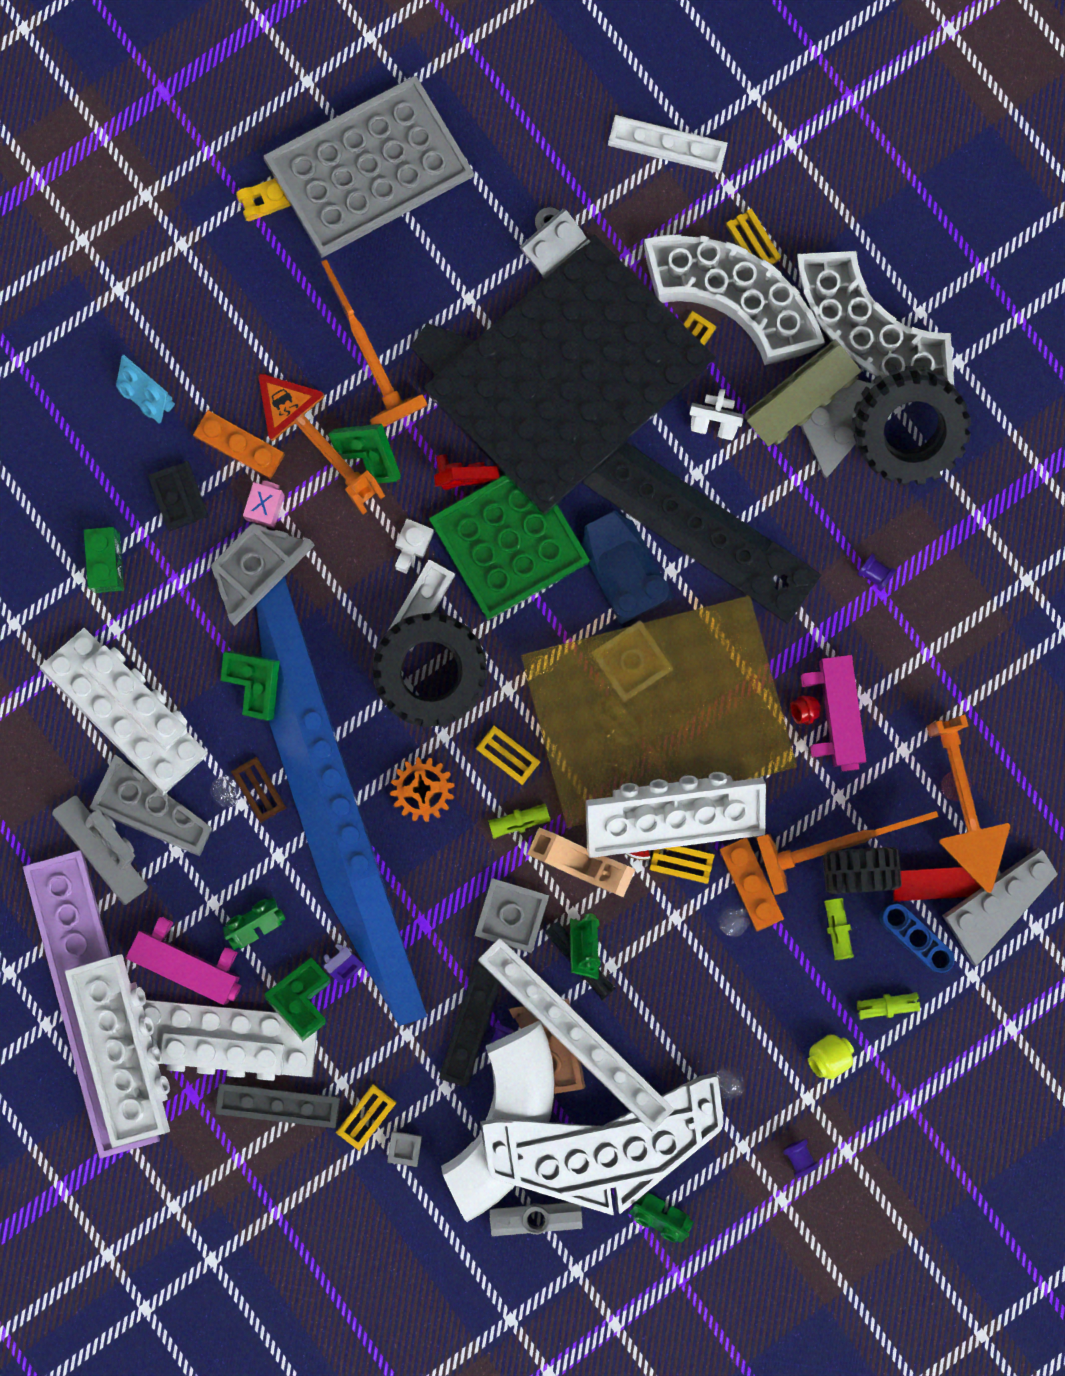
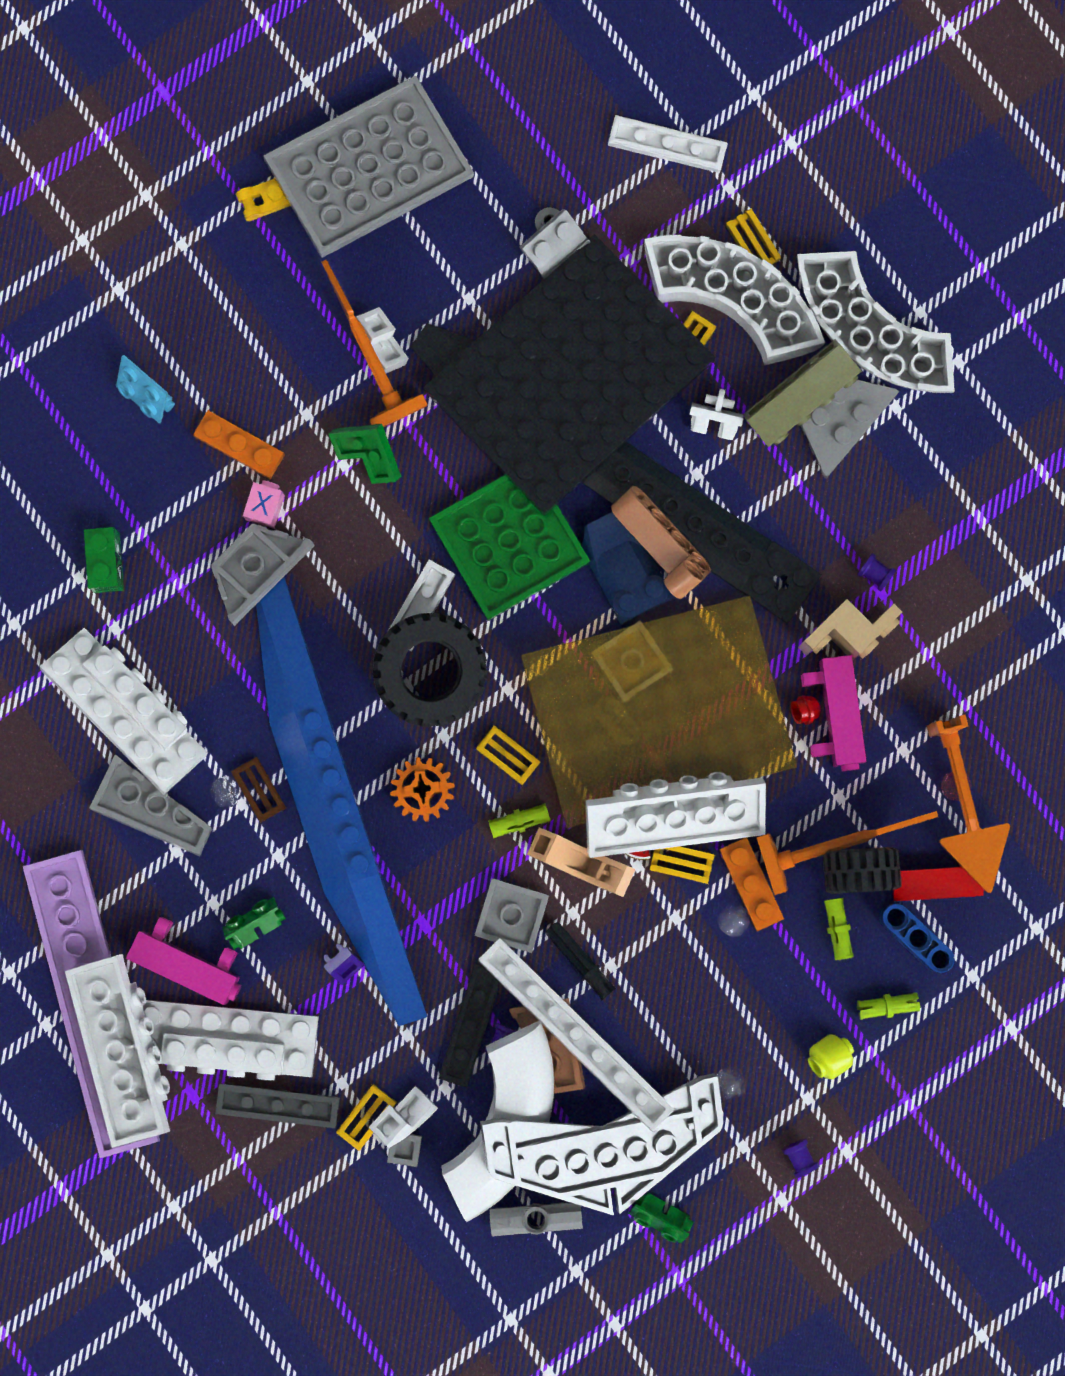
(102, 847): light grey bracket -> none
(178, 496): black plate -> none
(259, 678): green plate -> none
(287, 405): orange piece -> none
(293, 996): green plate -> none
(380, 334): none -> white slope
(405, 1118): none -> white slope
(413, 542): white plate -> none
(455, 475): red plate -> none
(585, 946): green hinge -> none
(662, 540): none -> nougat beam
(851, 631): none -> tan bracket
(932, 456): black tyre -> none
(987, 917): light grey wing -> none

